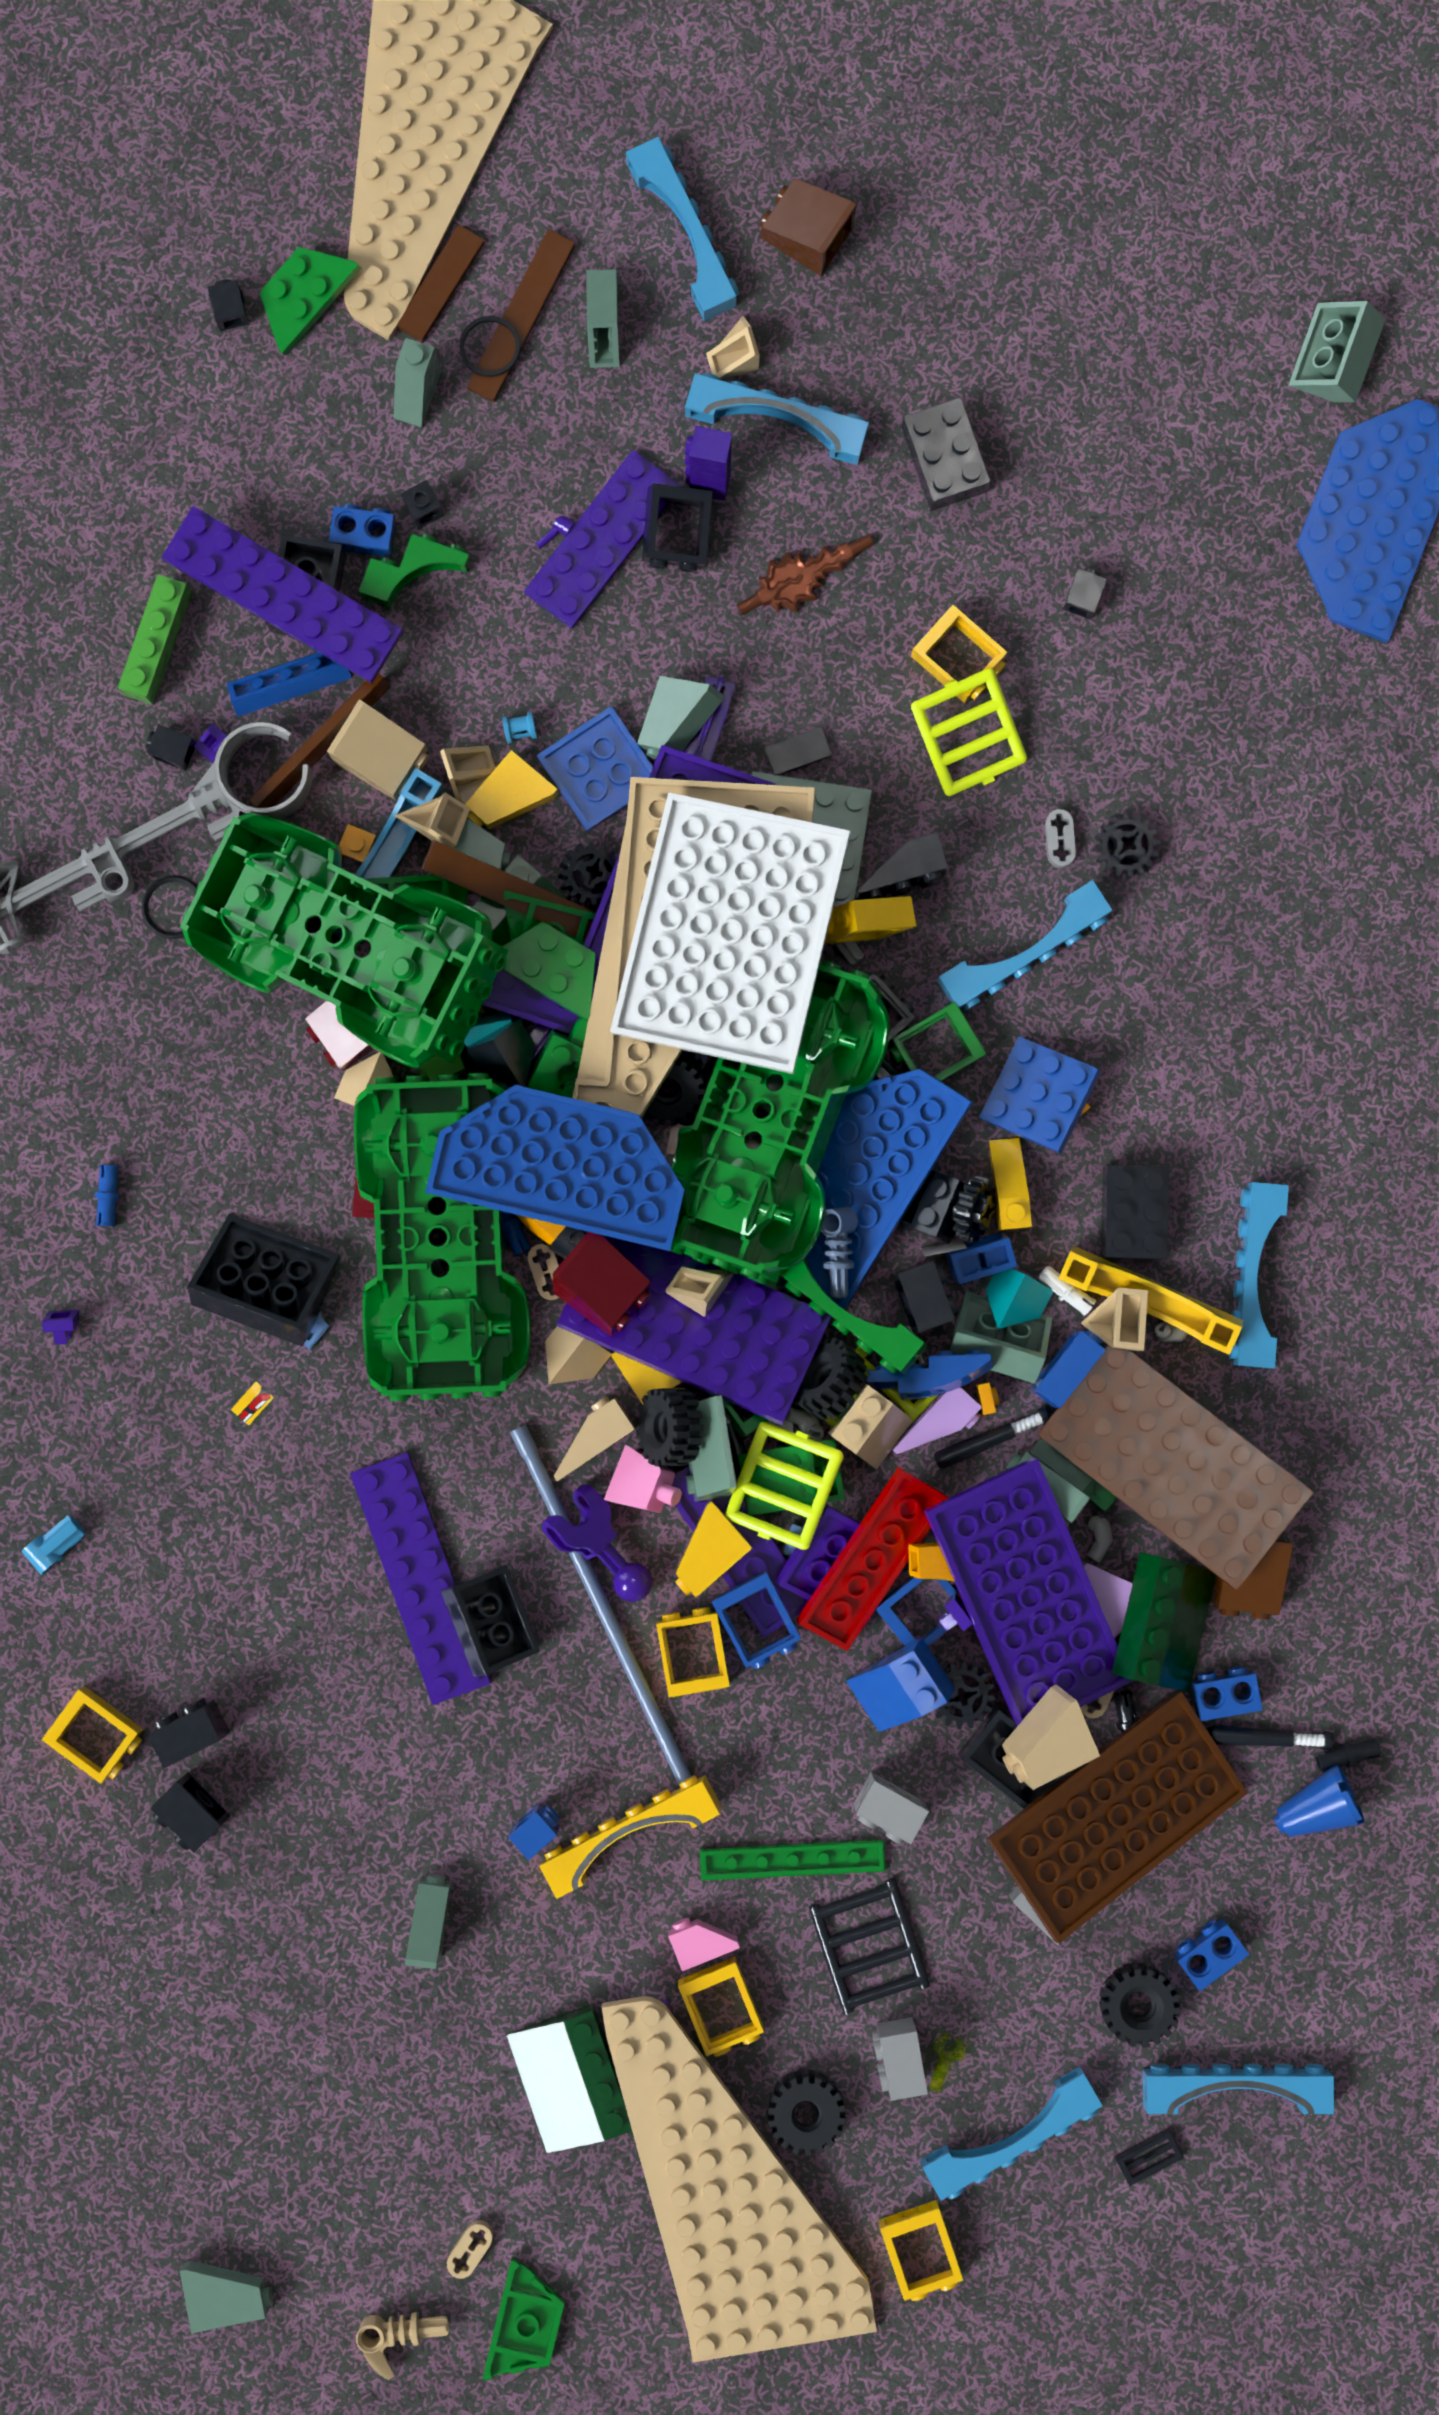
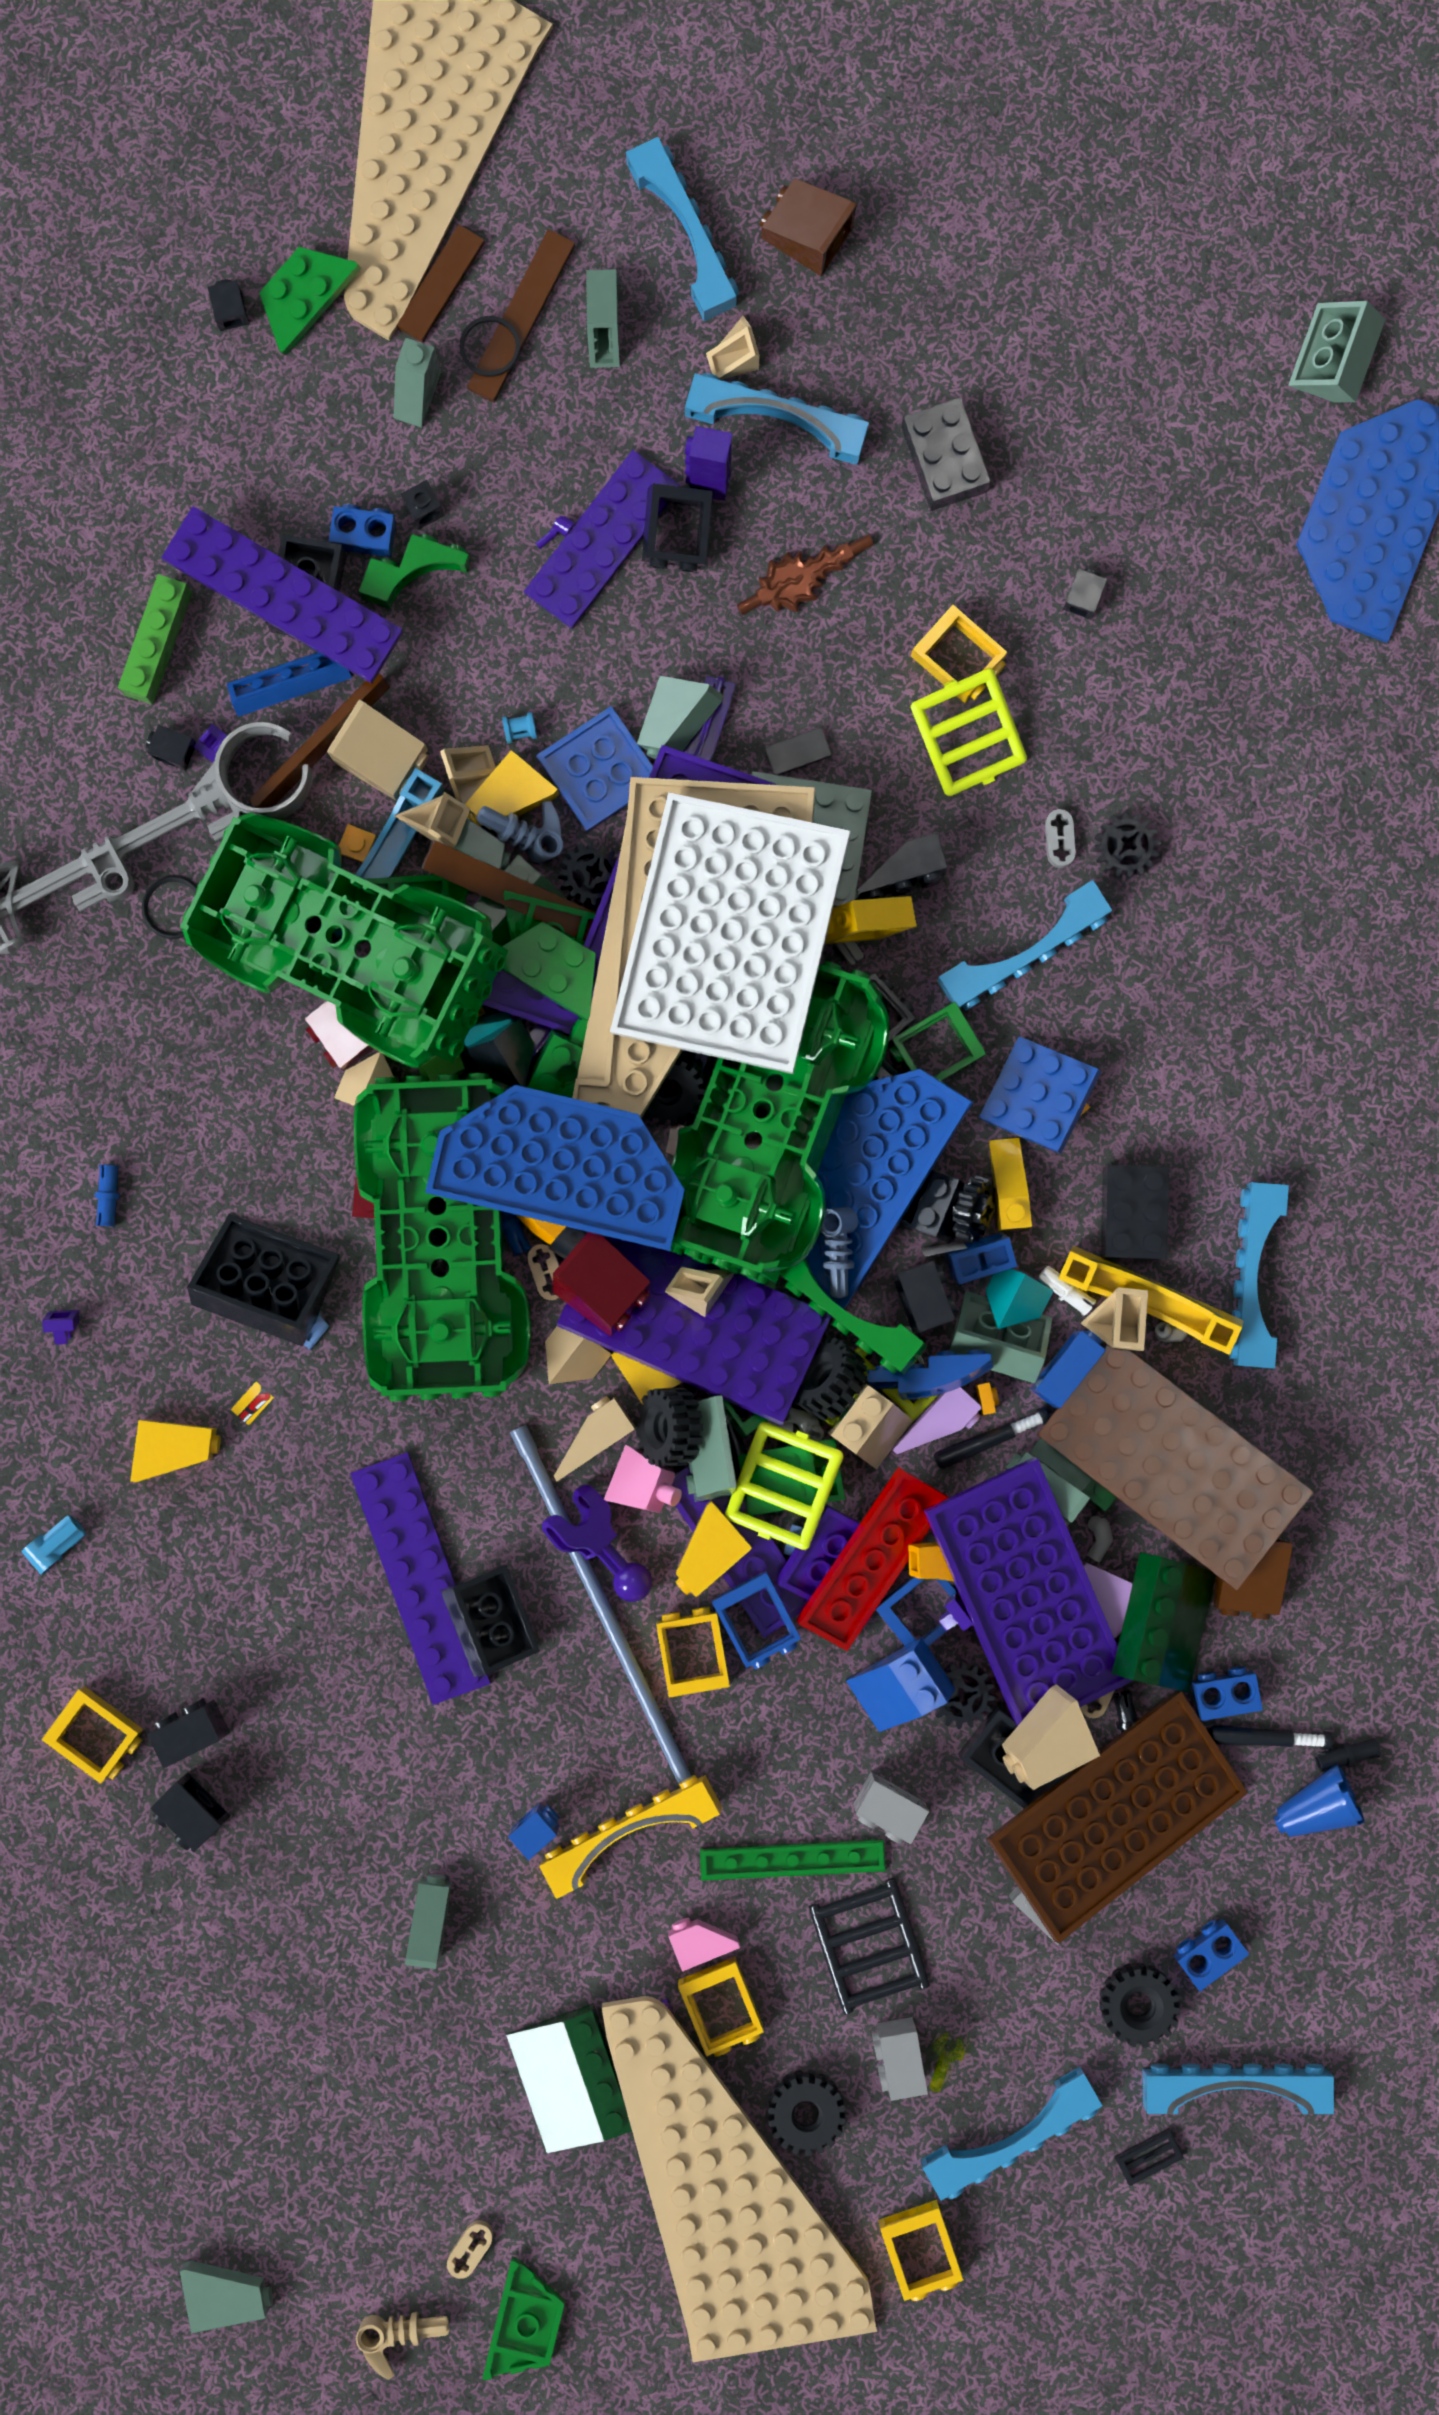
(170, 1447): none -> yellow slope
(528, 838): none -> sand blue piece

